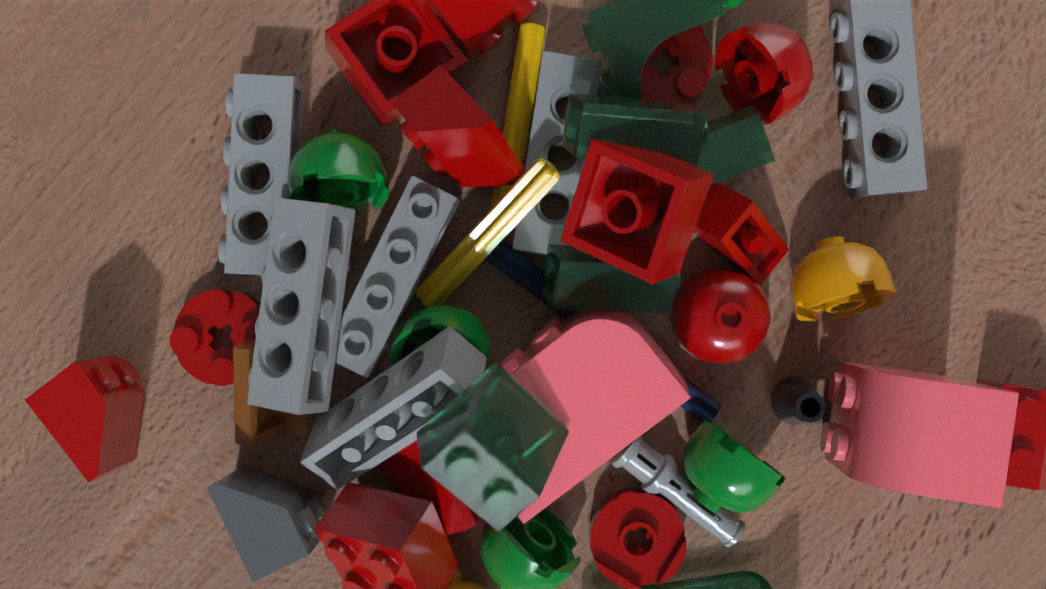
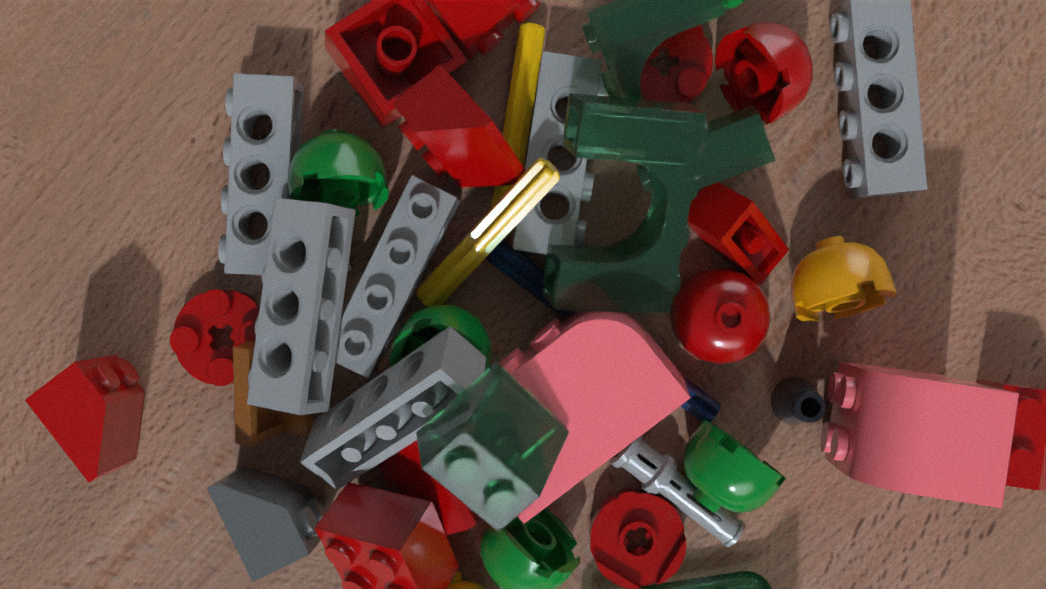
(636, 209): red slope -> none

